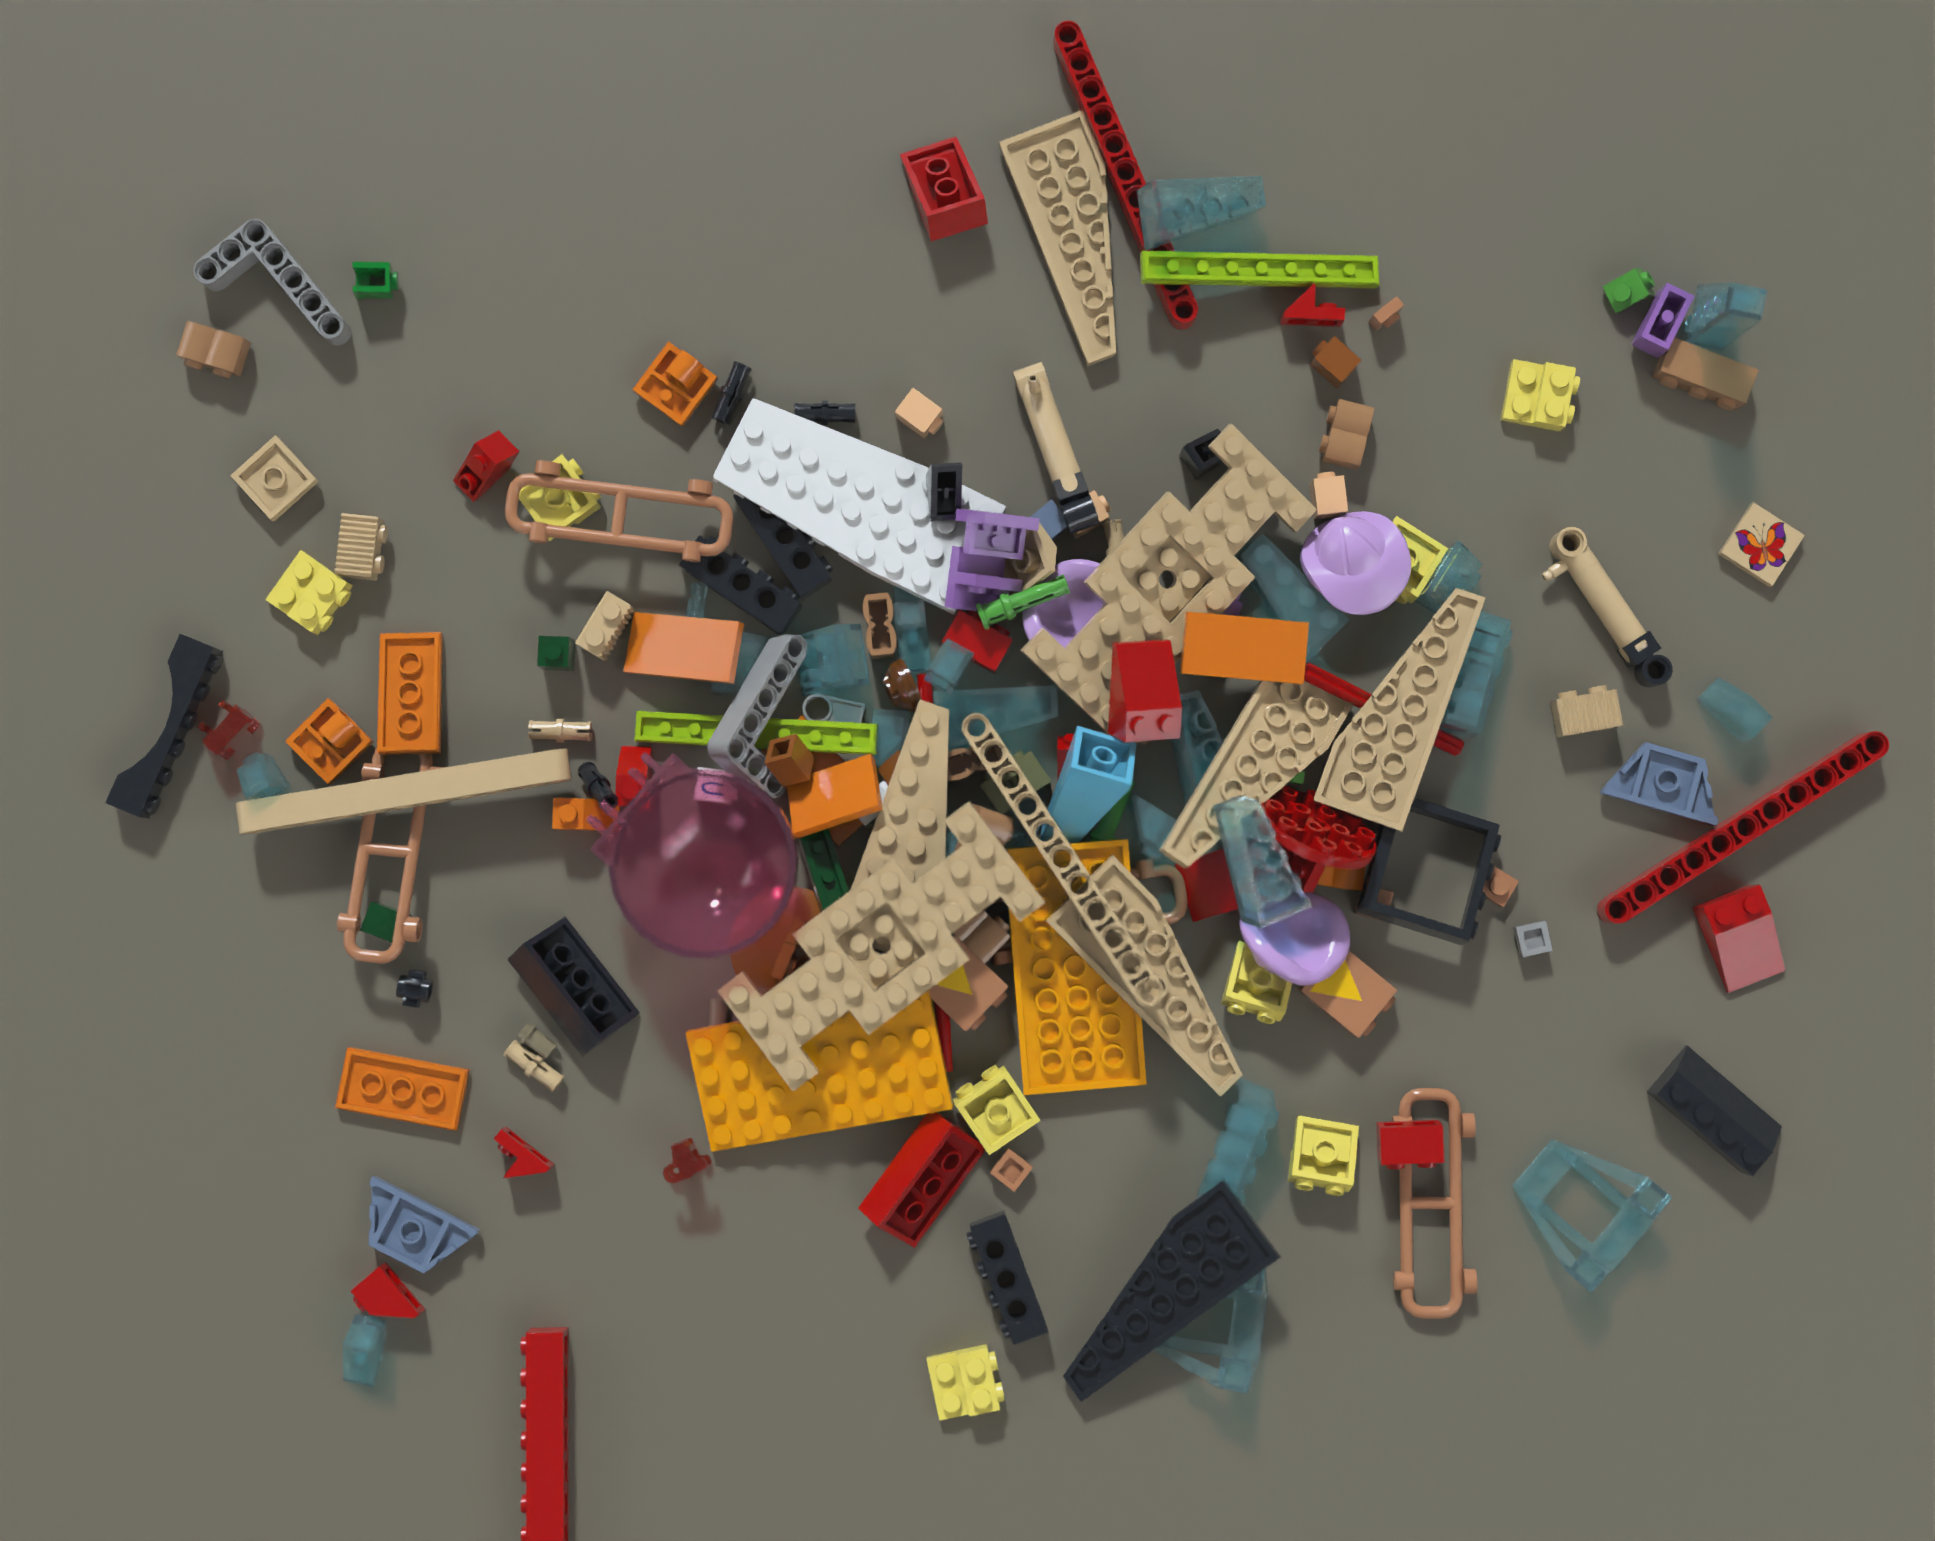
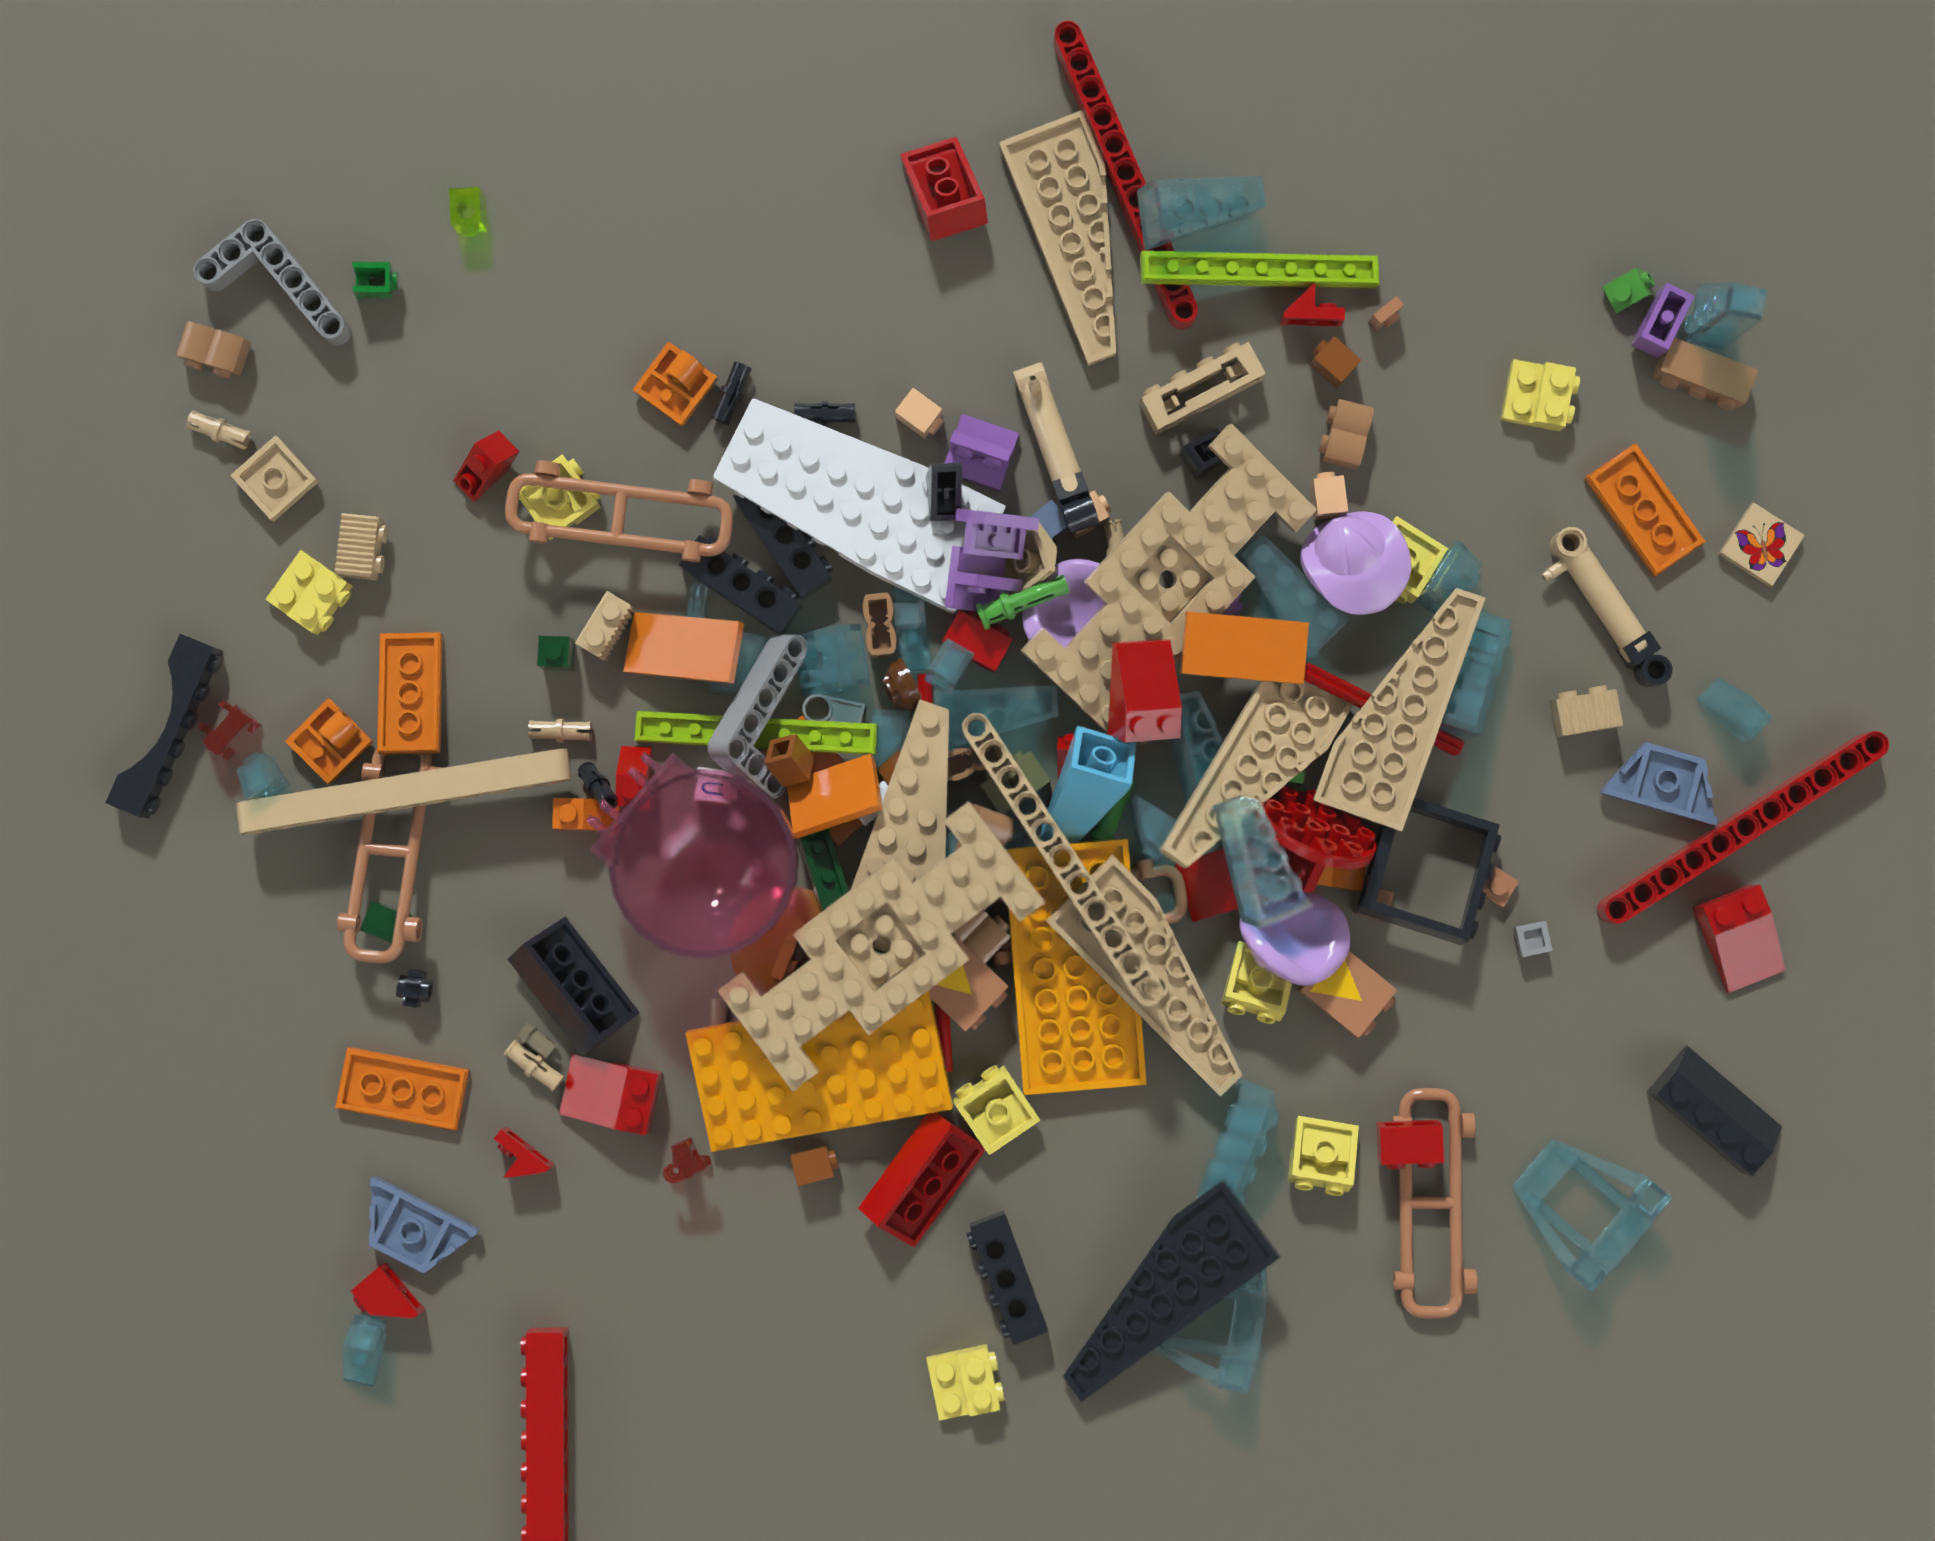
(218, 430): none -> tan pin
(467, 198): none -> clear neon green brick
(611, 1094): none -> slope
(814, 1164): none -> dark orange brick
(982, 450): none -> medium lavender bracket
(1011, 1169): nougat plate -> none
(1244, 363): none -> tan brick
(1644, 510): none -> orange tile

